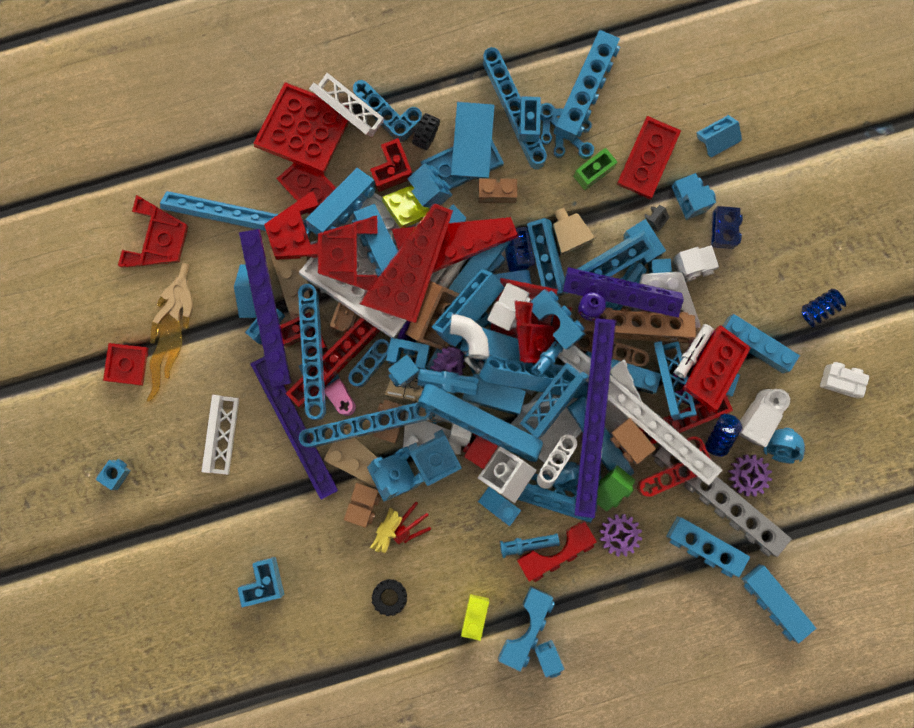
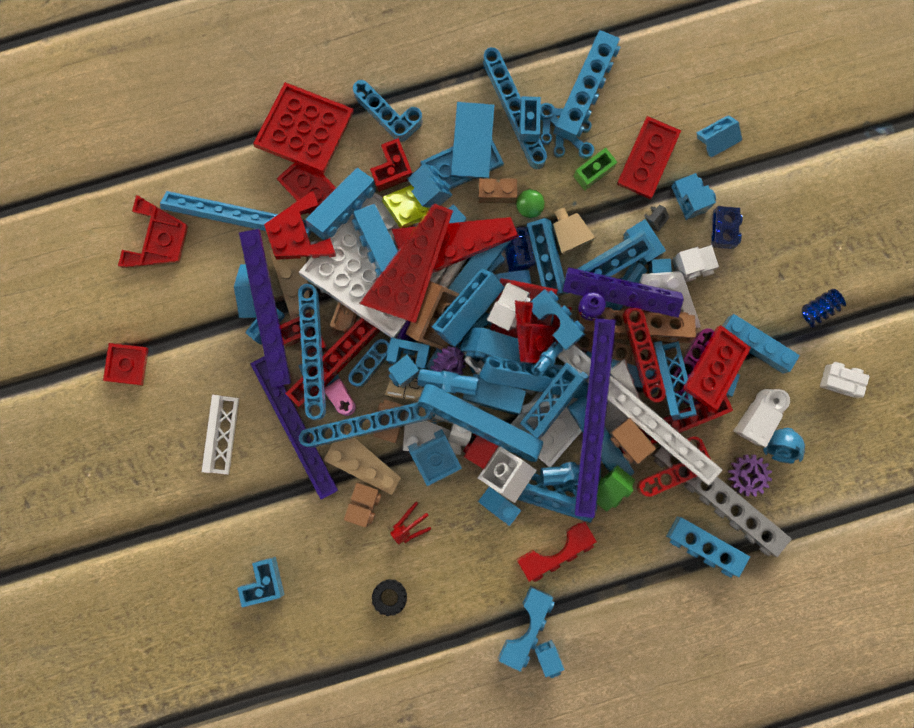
(106, 478): dark azure brick -> none
(168, 319): clear yellow piece -> none
(339, 253): red wing -> none
(344, 111): white fence -> none
(386, 531): light yellow piece -> none
(394, 475): dark azure panel -> none
(426, 131): black tyre -> none
(472, 334): white cylinder -> none
(475, 617): neon yellow brick -> none
(520, 546): dark azure pin -> none
(530, 203): none -> bright green hair
(561, 454): white beam -> none
(623, 546): medium lavender gear -> none
(651, 361): none -> red beam
(704, 333): white pin -> none
(723, 435): clear blue piece -> none
(778, 603): dark azure brick -> none

